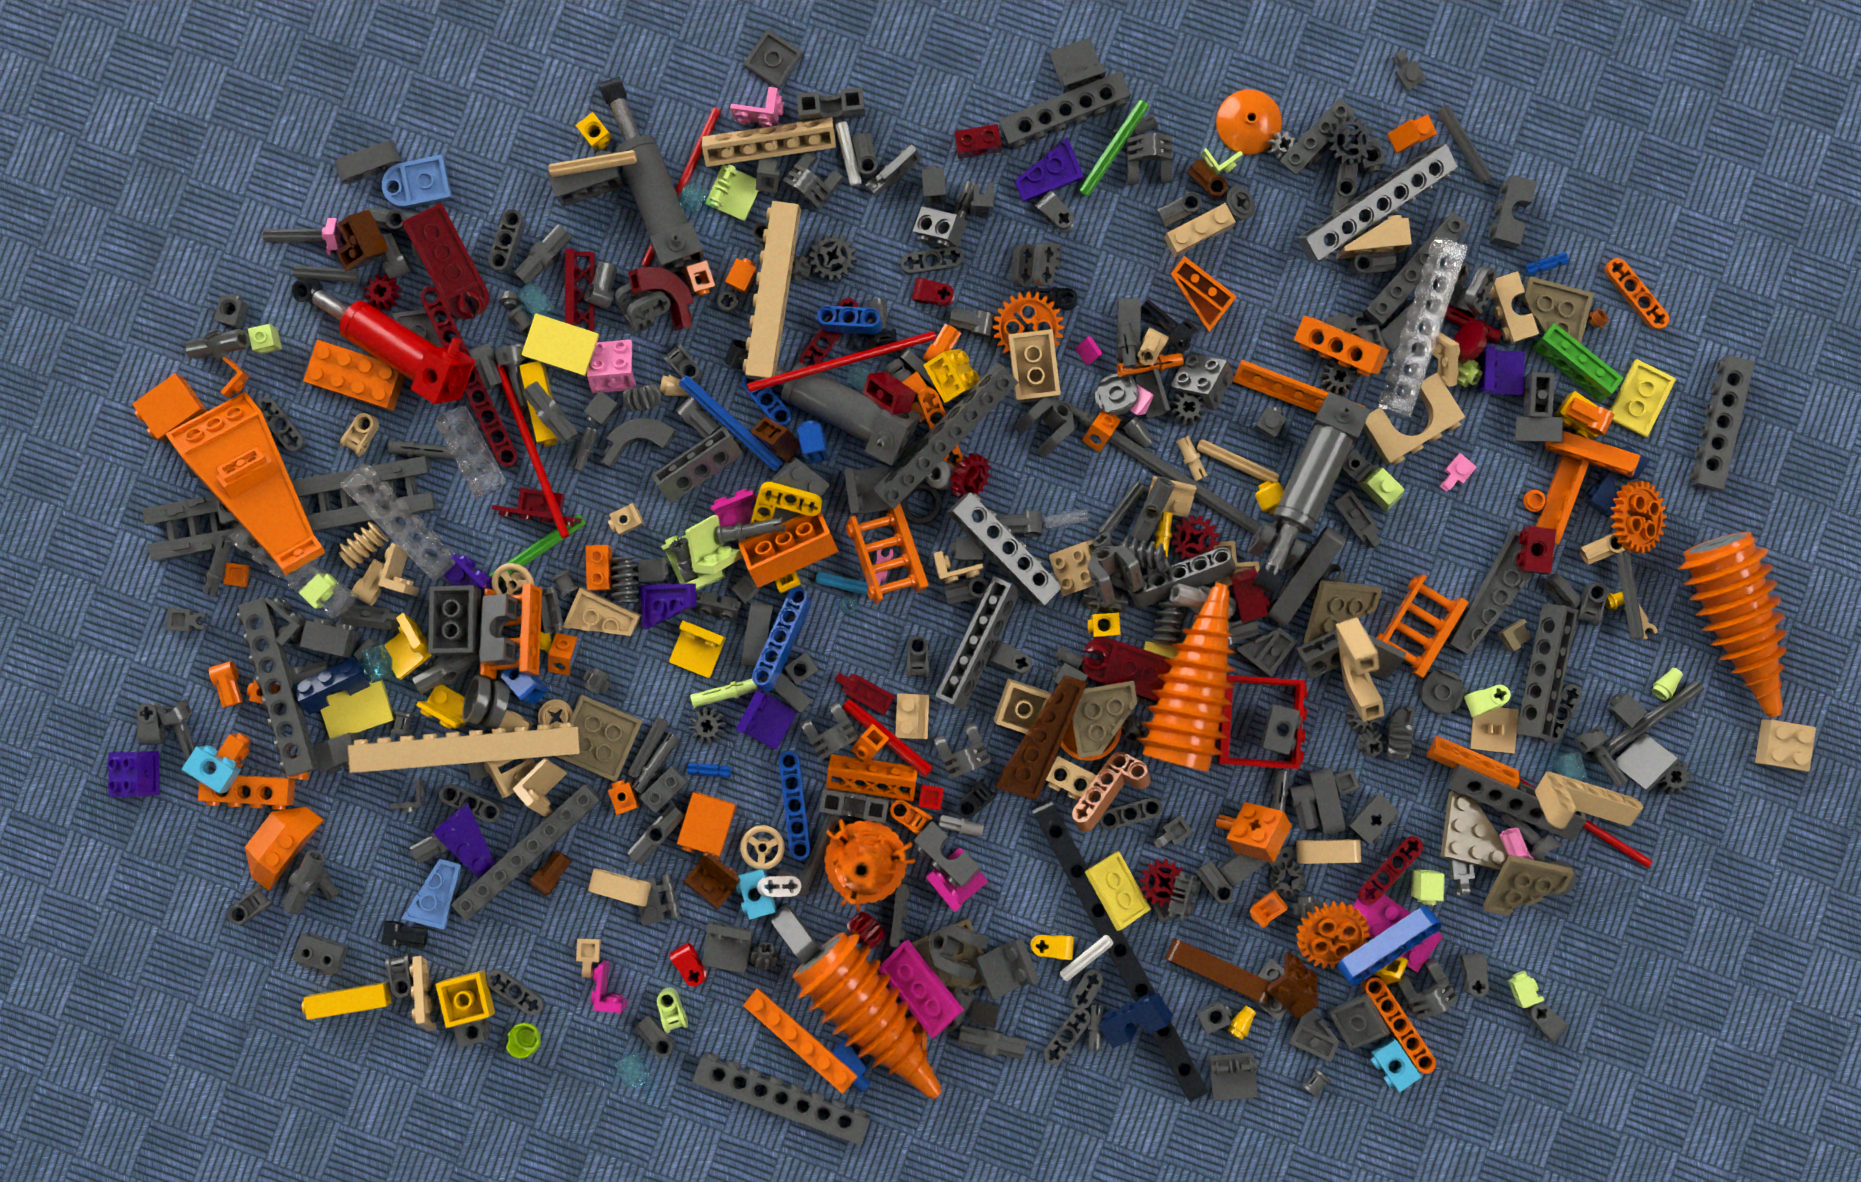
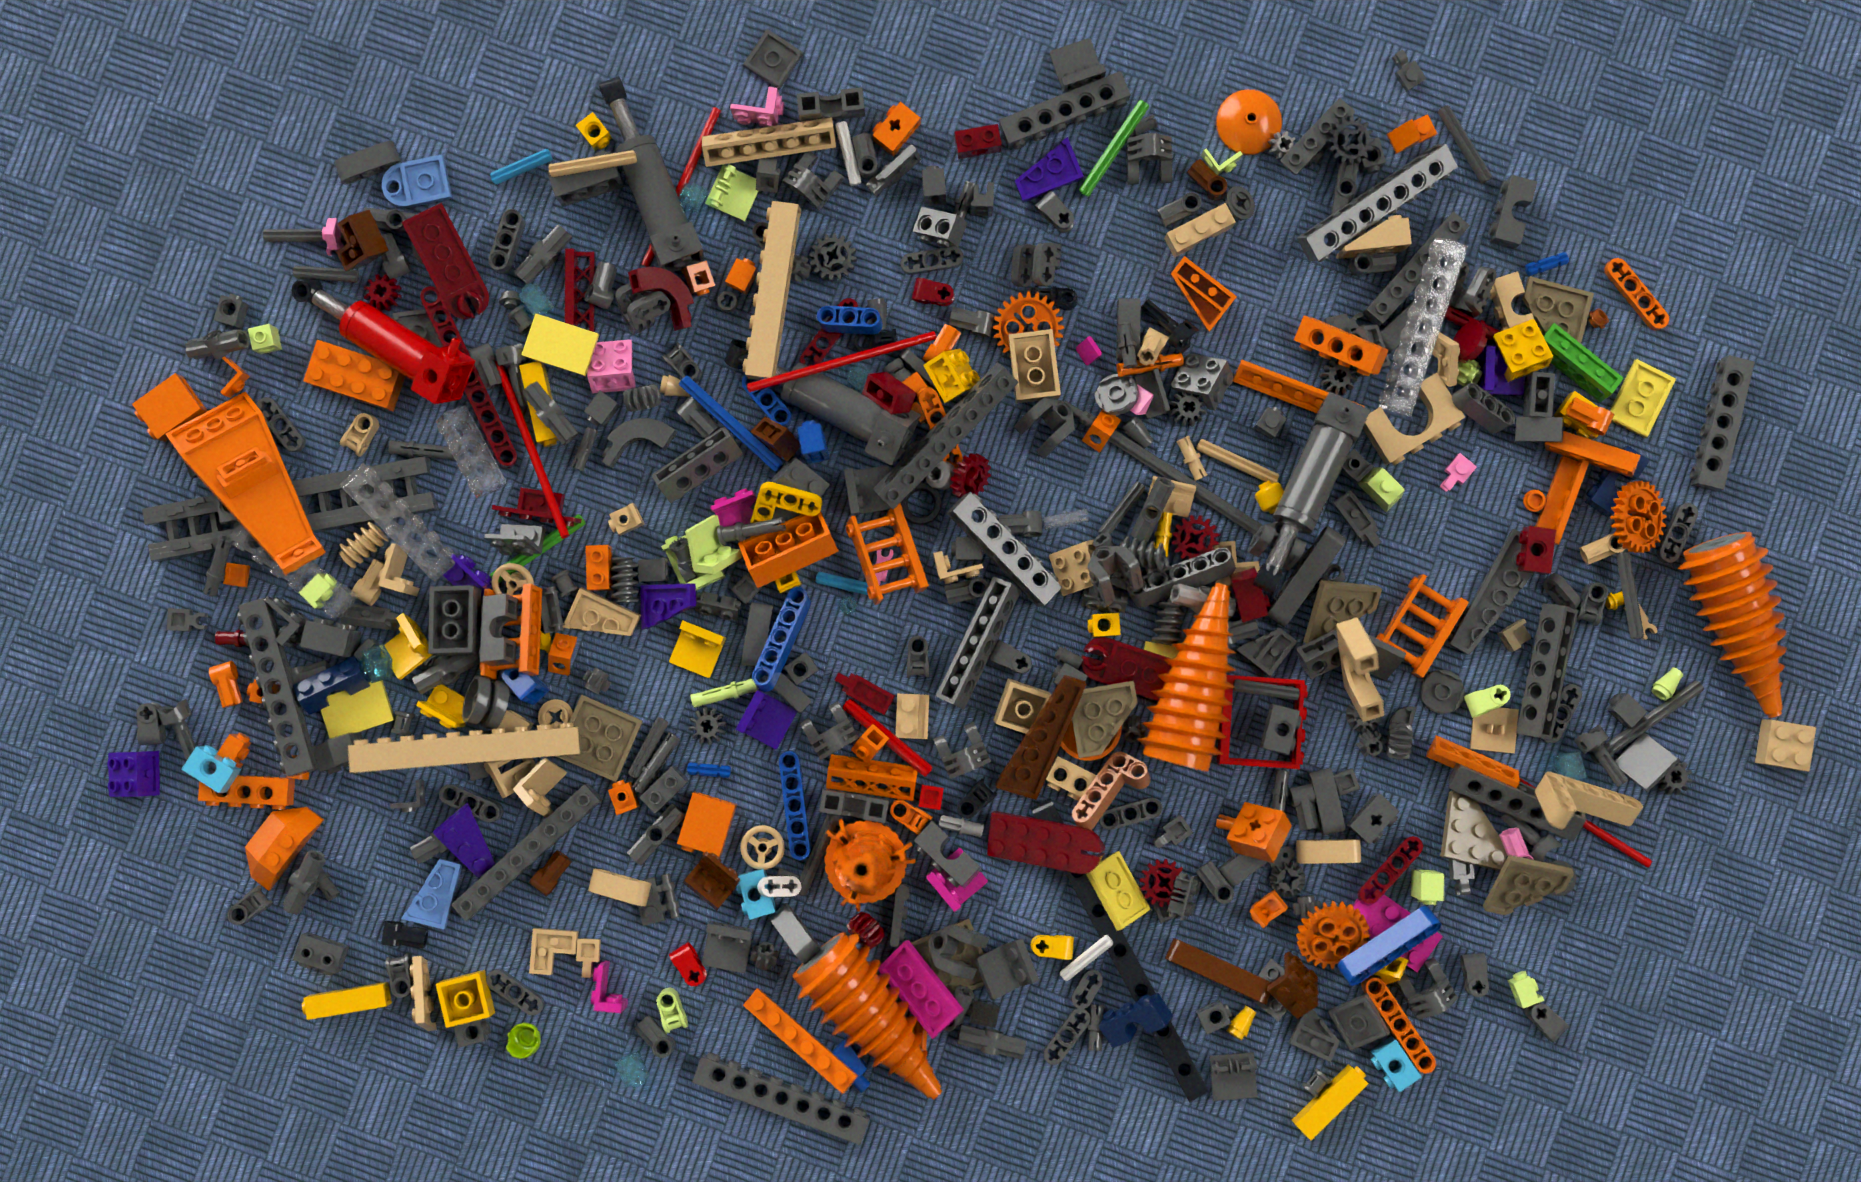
(231, 638): none -> dark red pin
(518, 539): none -> dark grey bracket
(521, 166): none -> dark azure axle
(547, 943): none -> tan plate
(893, 140): none -> orange brick
(1043, 843): none -> dark red plate
(1266, 689): none -> dark grey axle
(1331, 1101): none -> yellow brick
(1483, 408): none -> dark grey beam
(1523, 349): none -> yellow bracket
(1678, 515): none -> dark grey beam

